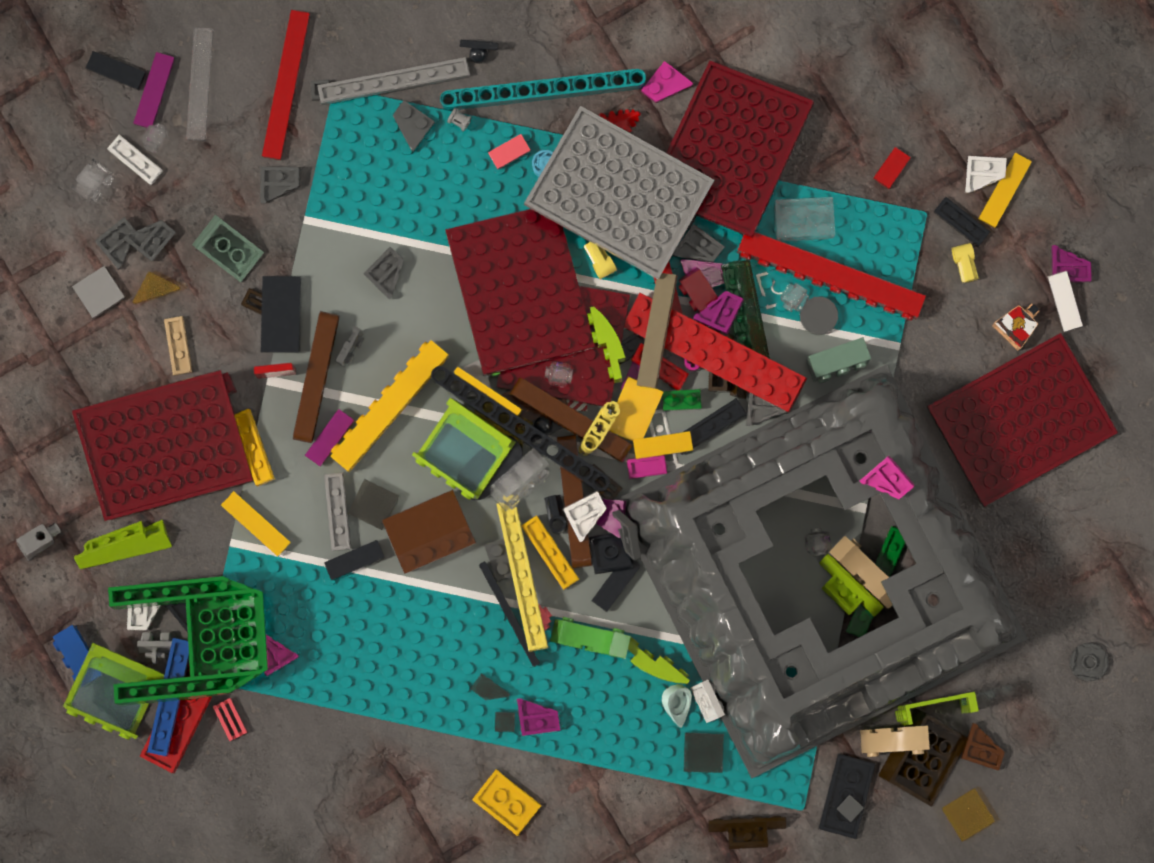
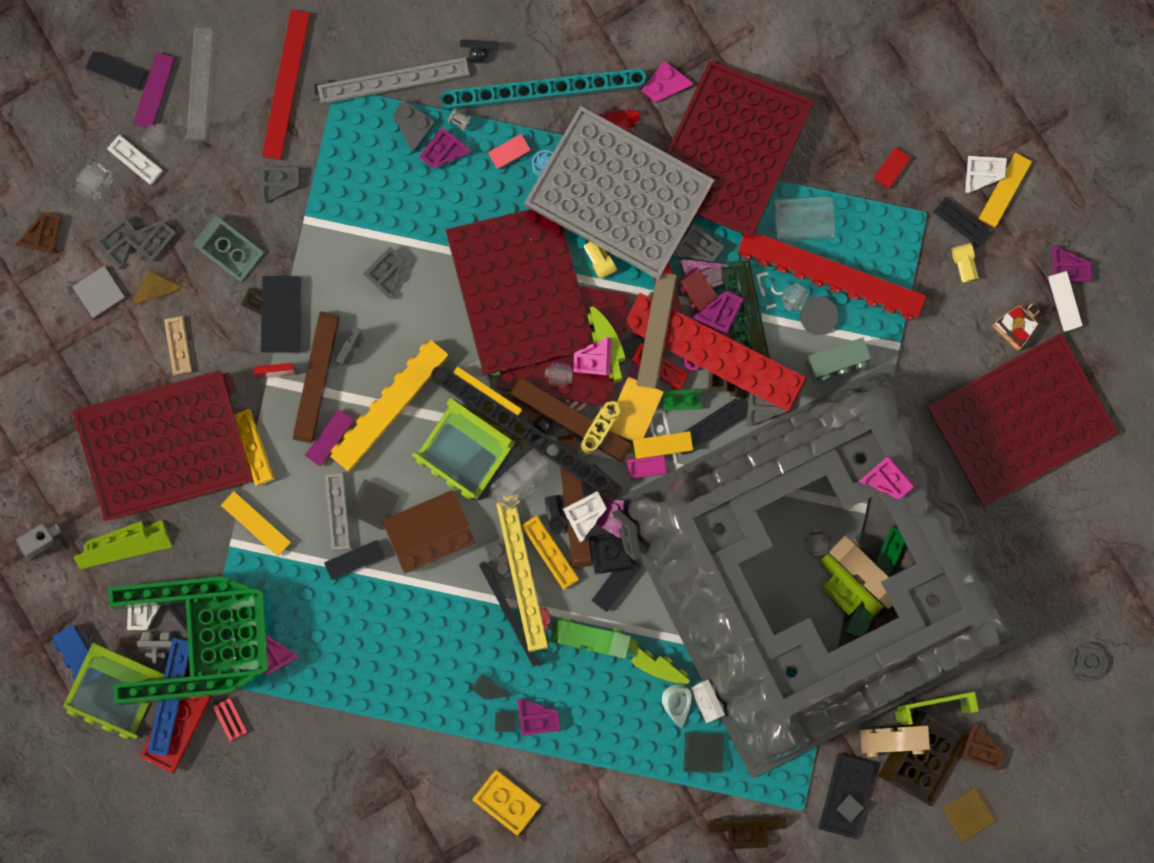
(42, 234): none -> reddish brown wing
(443, 150): none -> magenta wing
(594, 358): none -> dark pink wing

